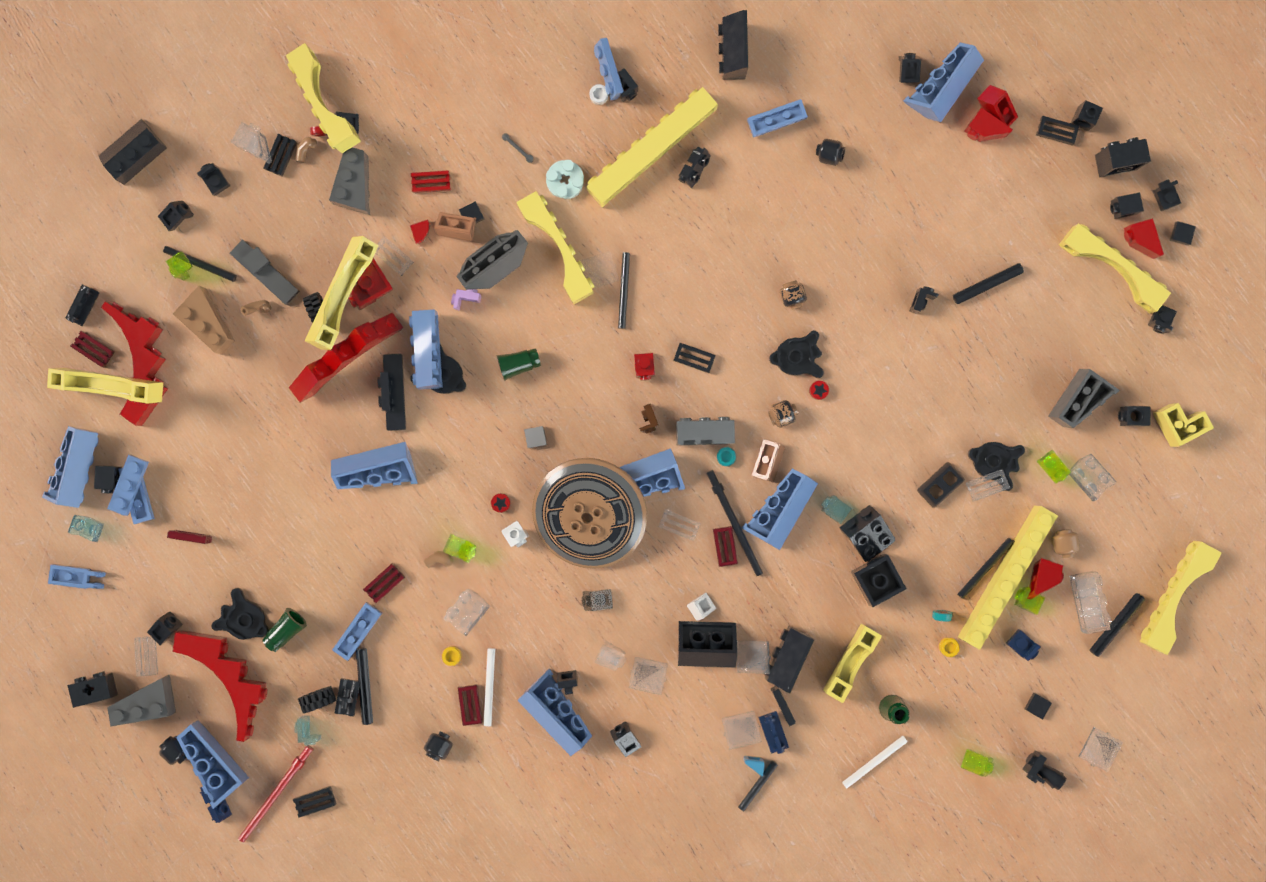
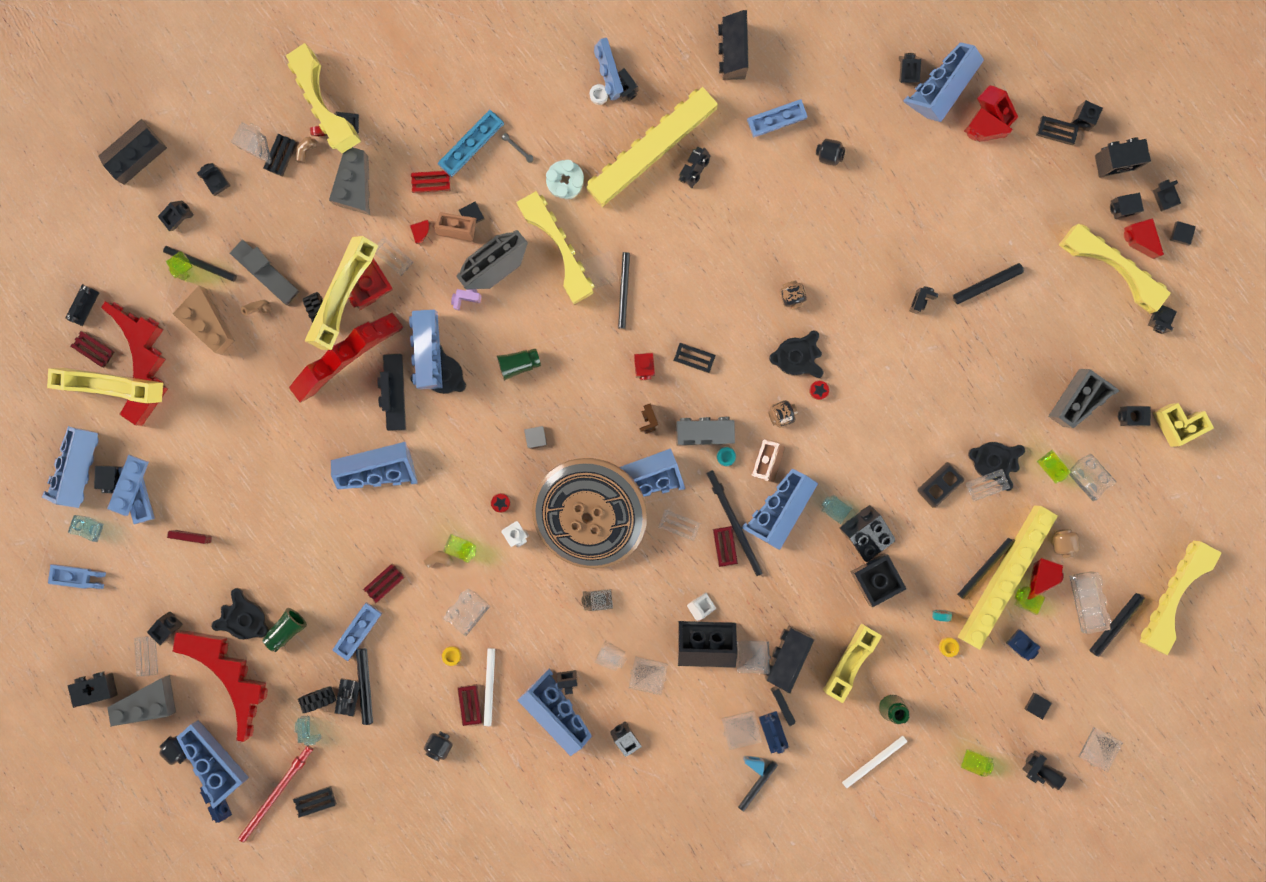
(470, 143): none -> dark azure tile

